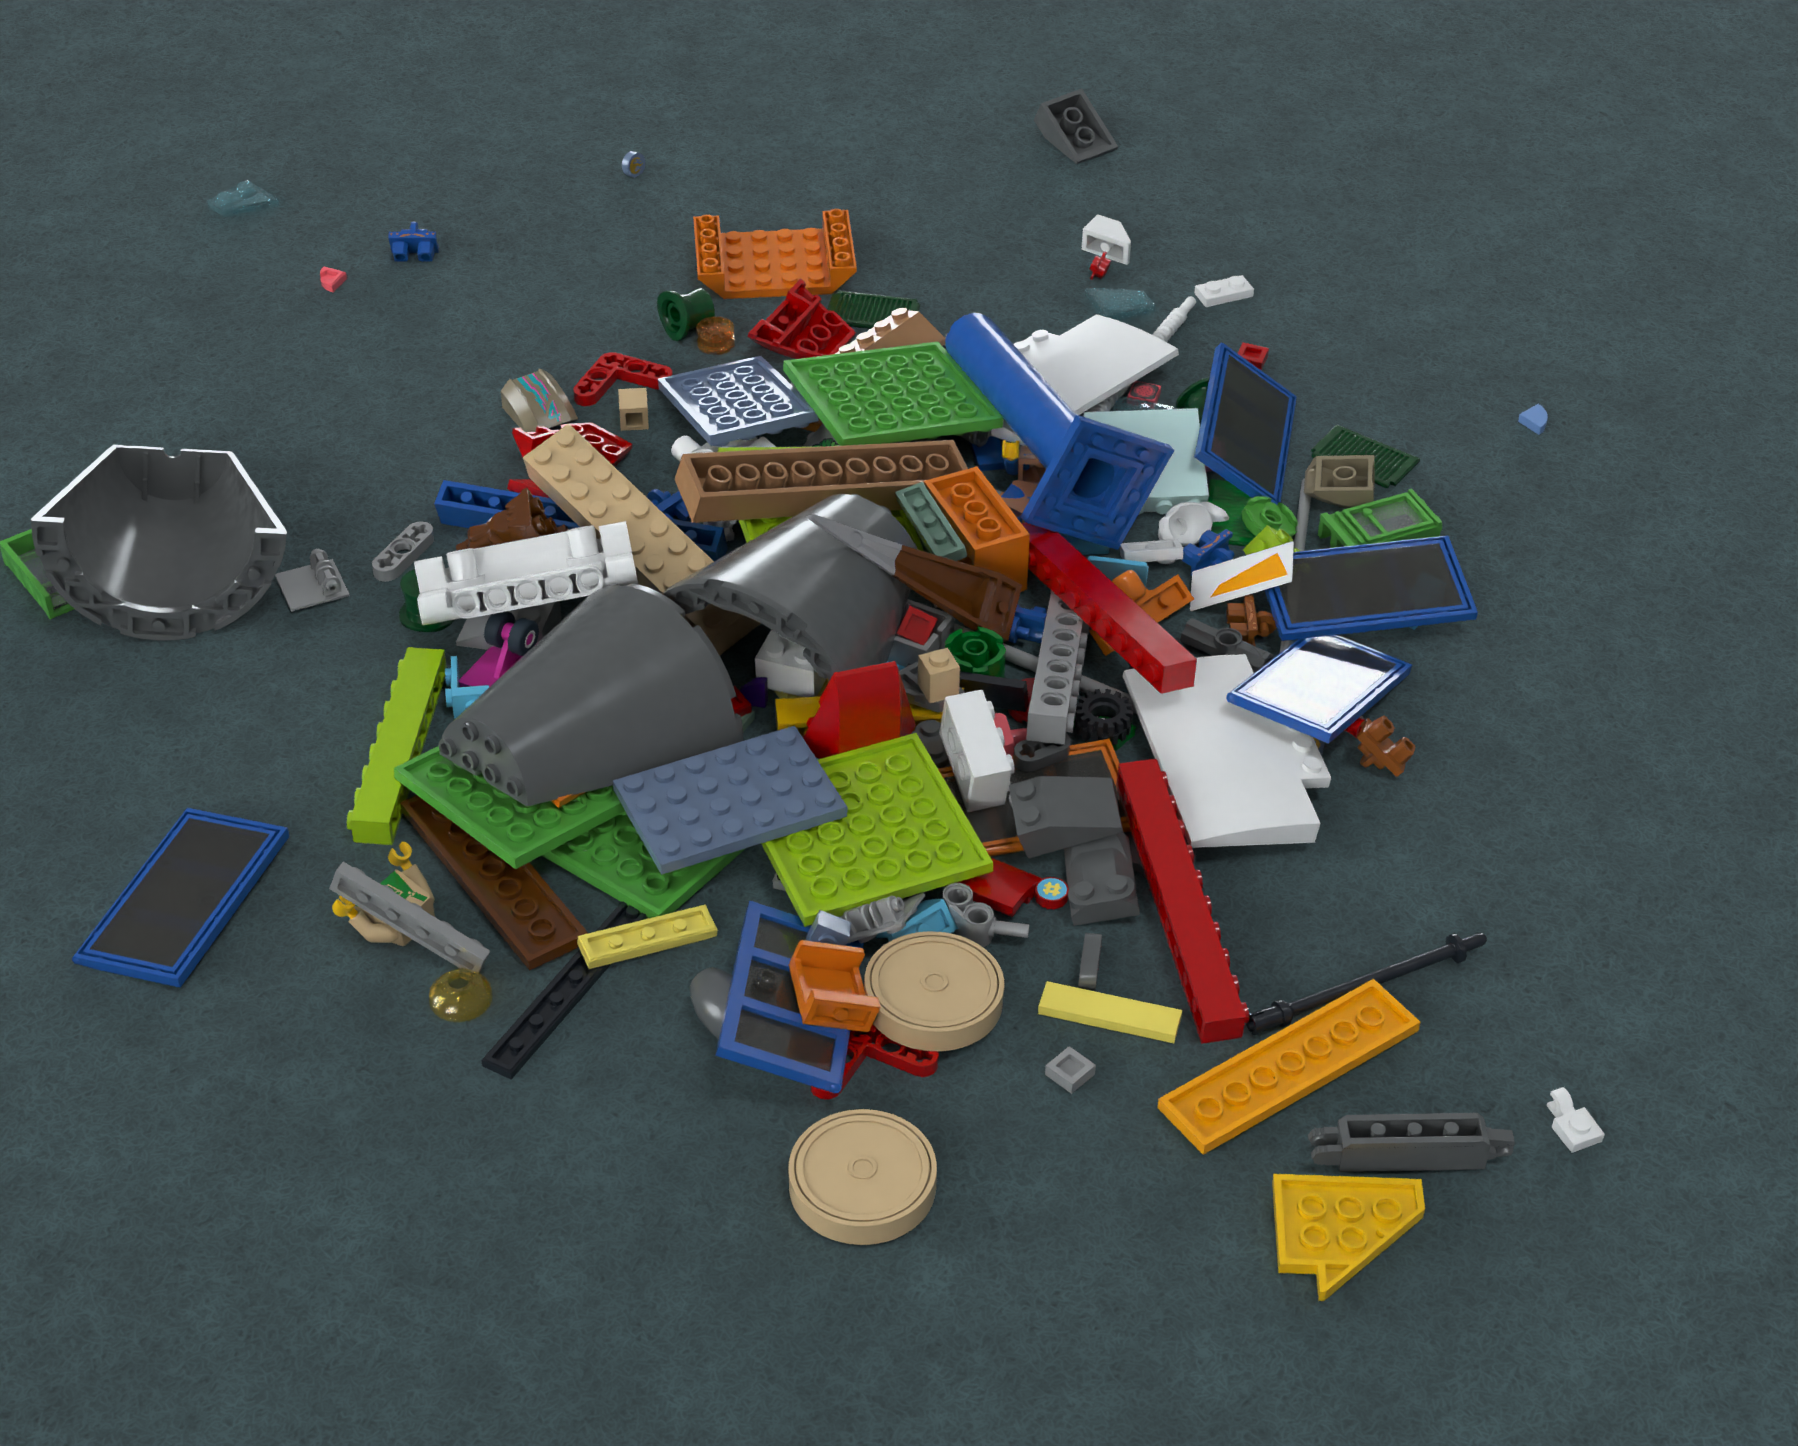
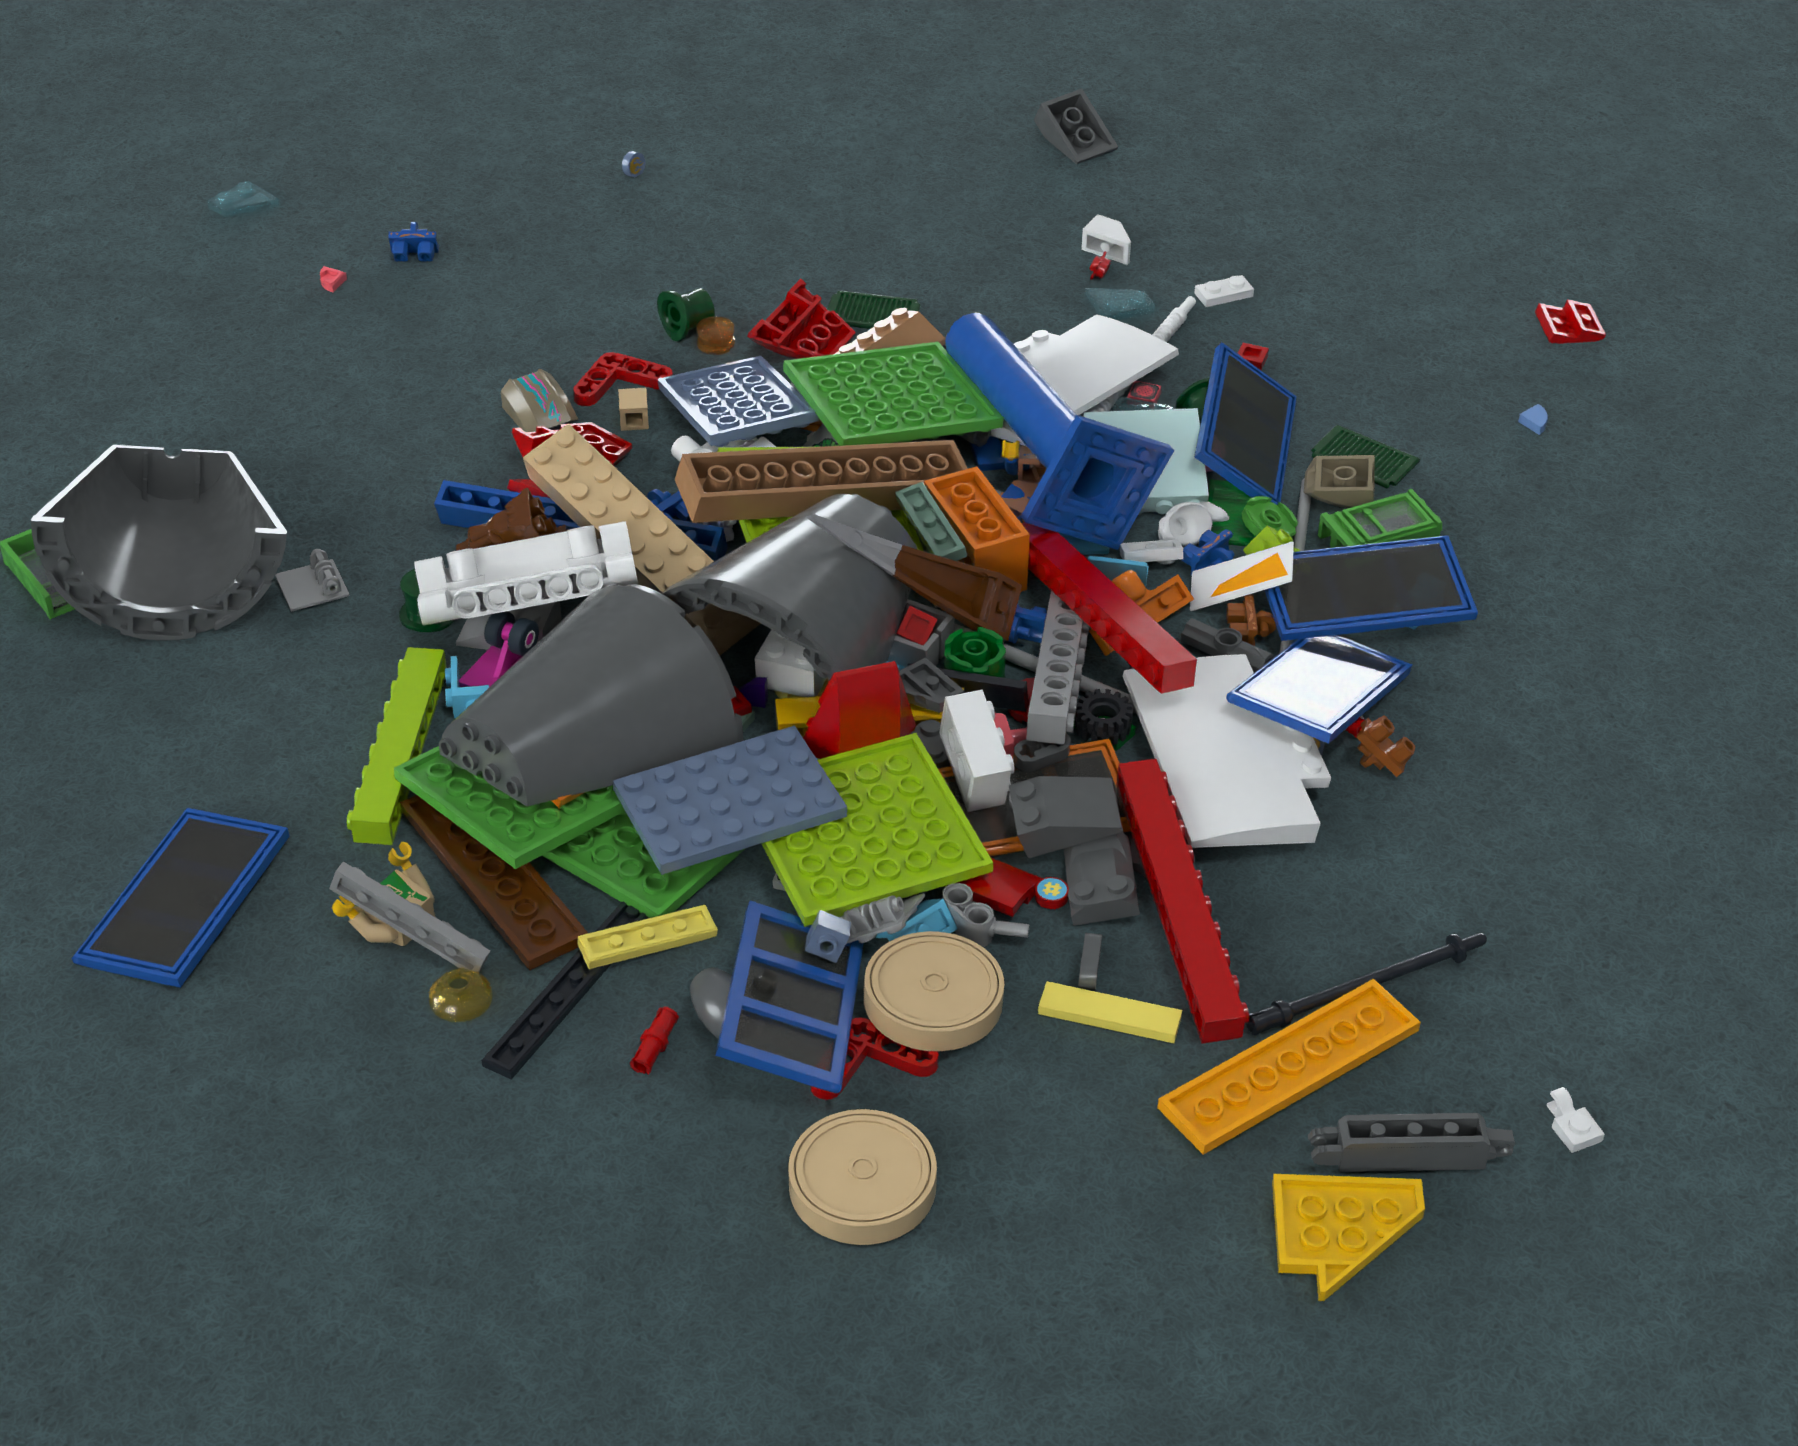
(405, 541): light grey beam -> none
(654, 1040): none -> red pin
(774, 261): orange slope -> none
(831, 986): orange panel -> none
(938, 675): tan brick -> none
(1070, 1069): light grey plate -> none
(1570, 324): none -> red slope

